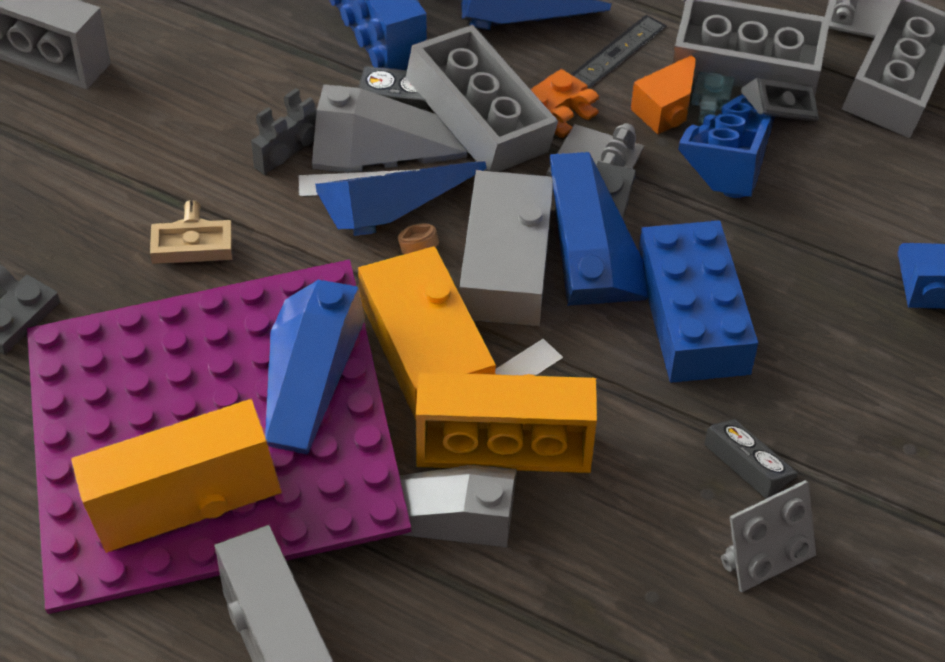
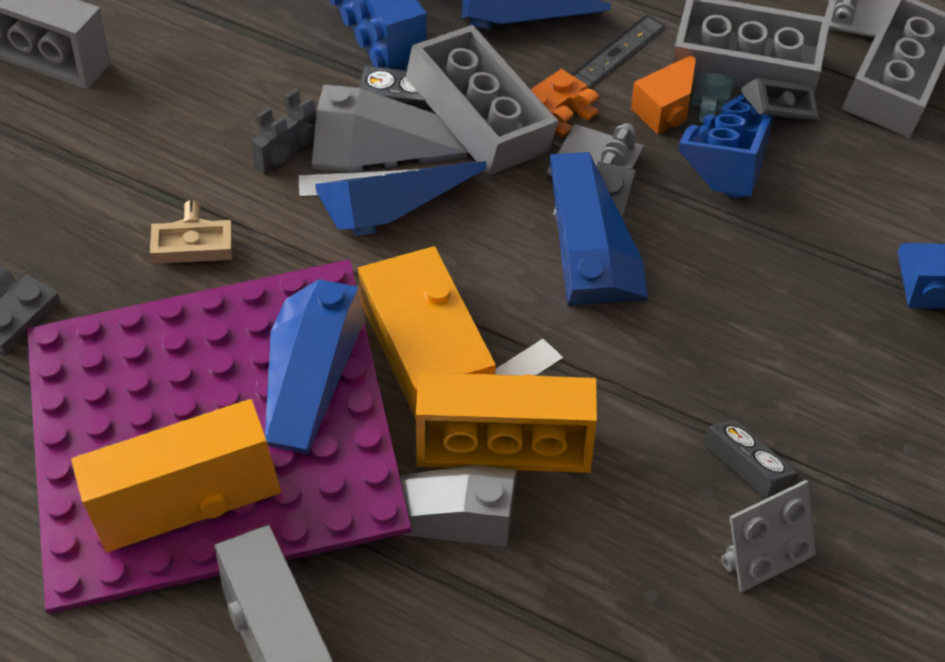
(417, 238): medium nougat tile -> none
(507, 247): light grey brick -> none
(697, 302): blue brick -> none

